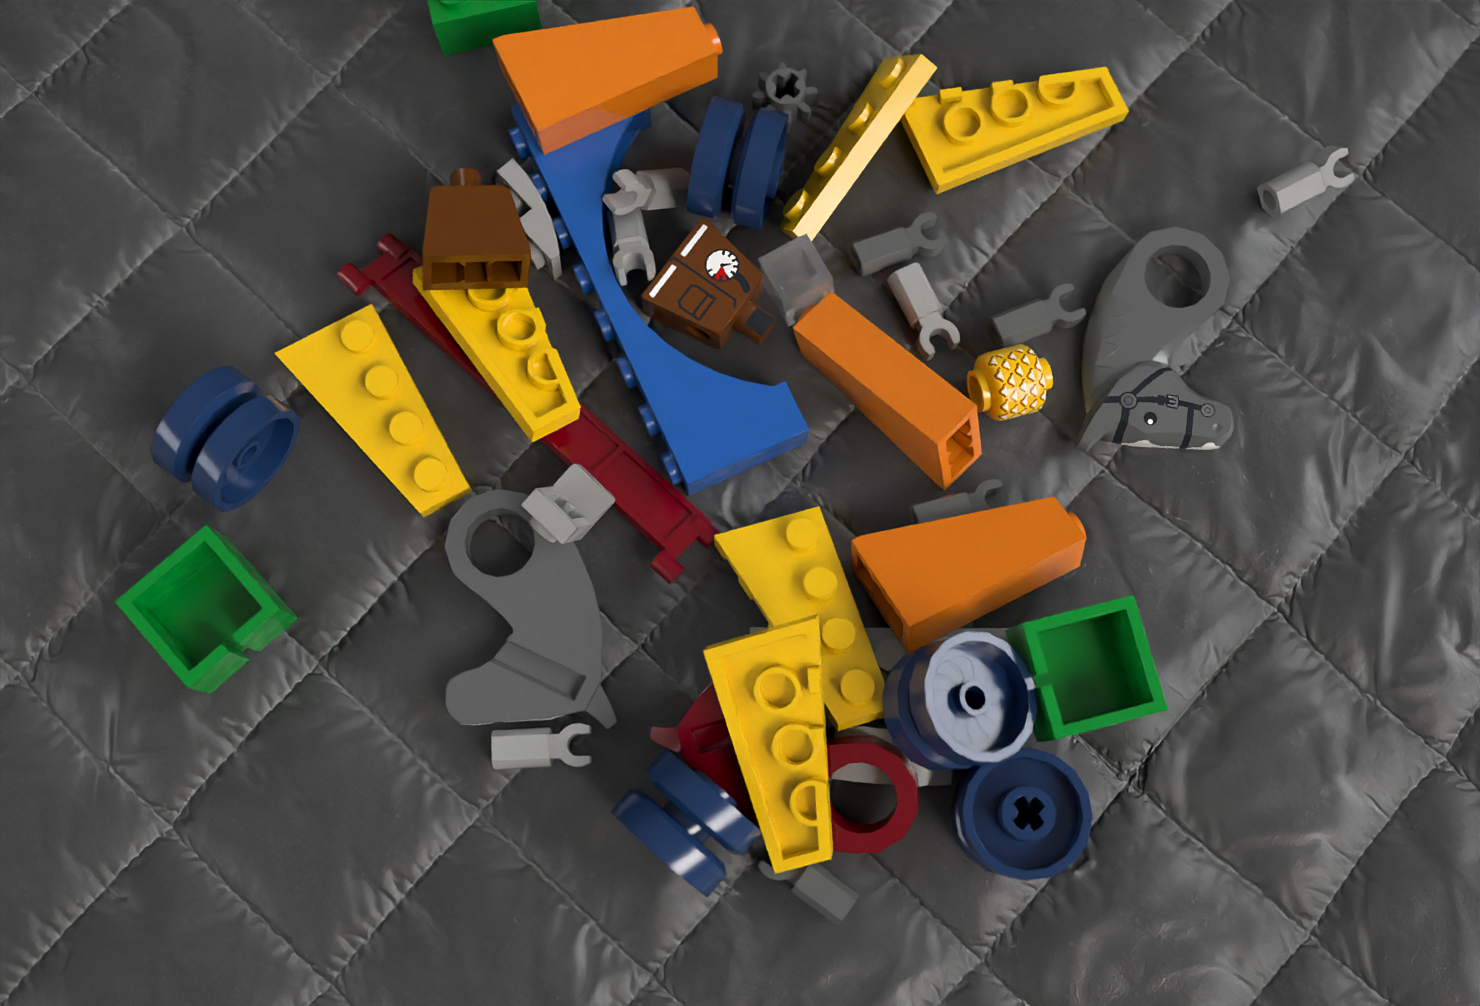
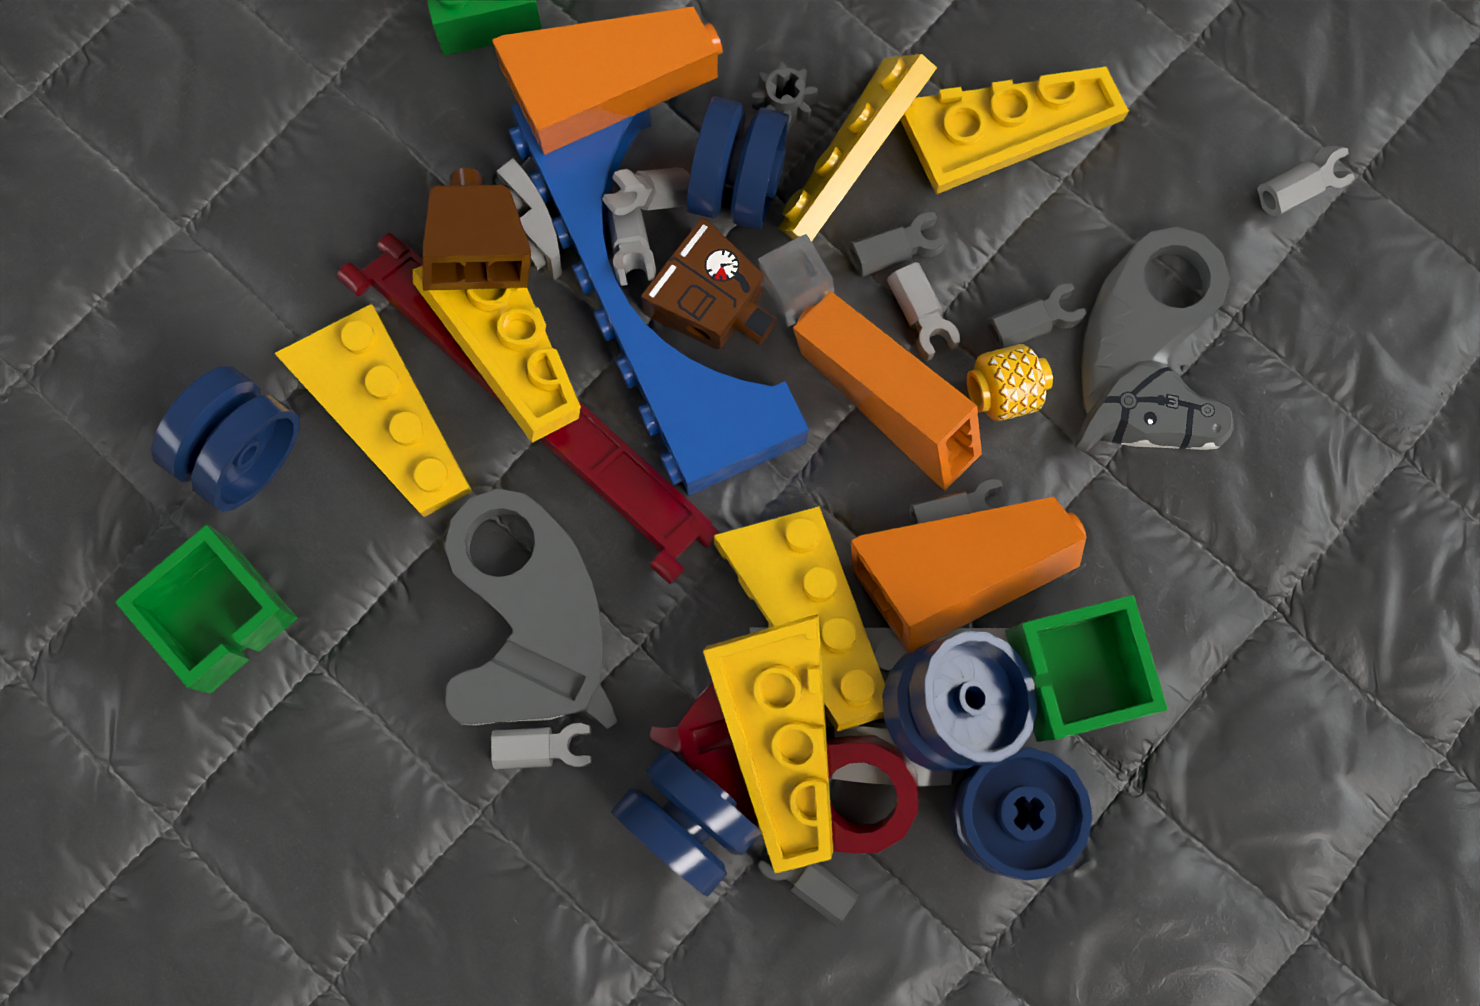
(569, 506): light grey bracket -> none

